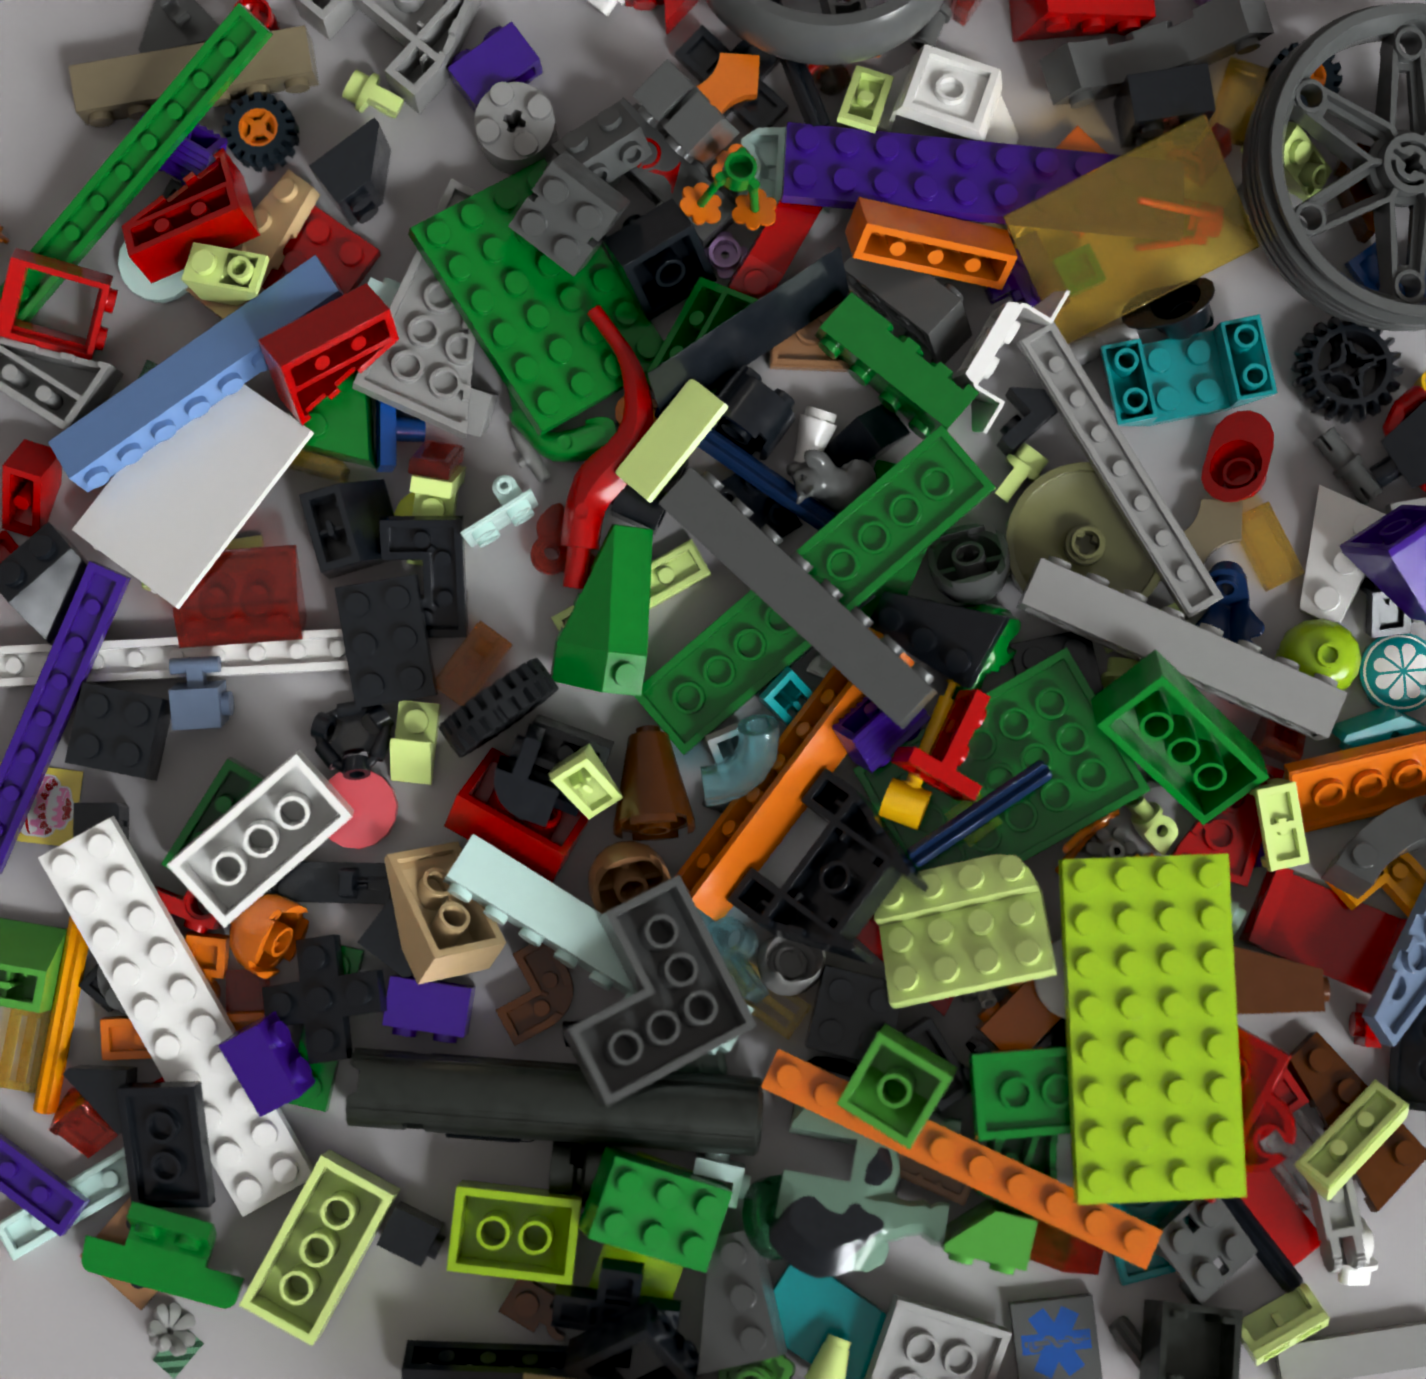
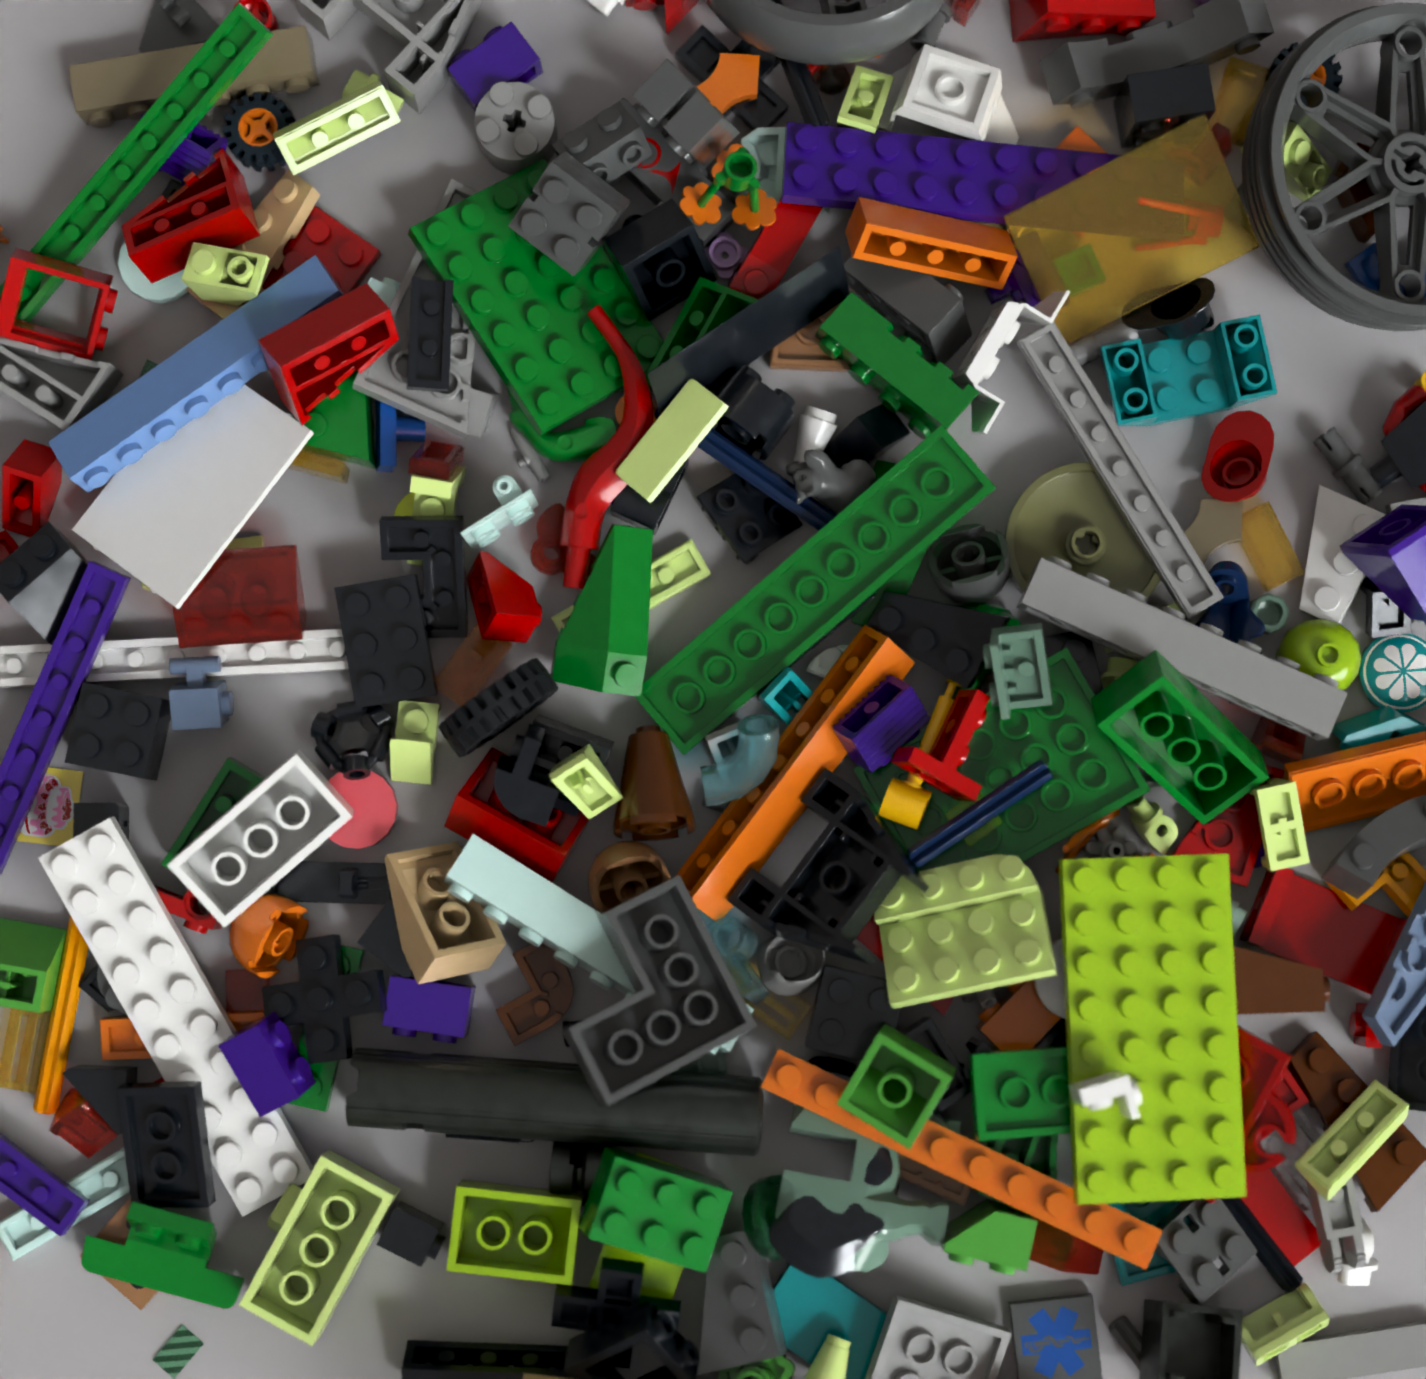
(170, 1331): light grey plant -> none
(212, 955): orange plate -> none
(283, 1207): none -> yellowish green tile
(336, 127): none -> yellowish green slope
(346, 525): black slope -> none
(356, 173): black slope -> none
(429, 335): none -> black hinge
(502, 601): none -> red slope
(530, 1305): reddish brown plate -> none
(721, 1168): light aqua bracket -> none
(798, 598): dark grey brick -> none
(1019, 668): none -> sand green bracket
(1026, 464): yellowish green piece -> none
(1035, 408): black slope -> none
(1100, 1091): none -> white bracket
(1271, 611): none -> sand green tile
(1341, 337): black gear -> none

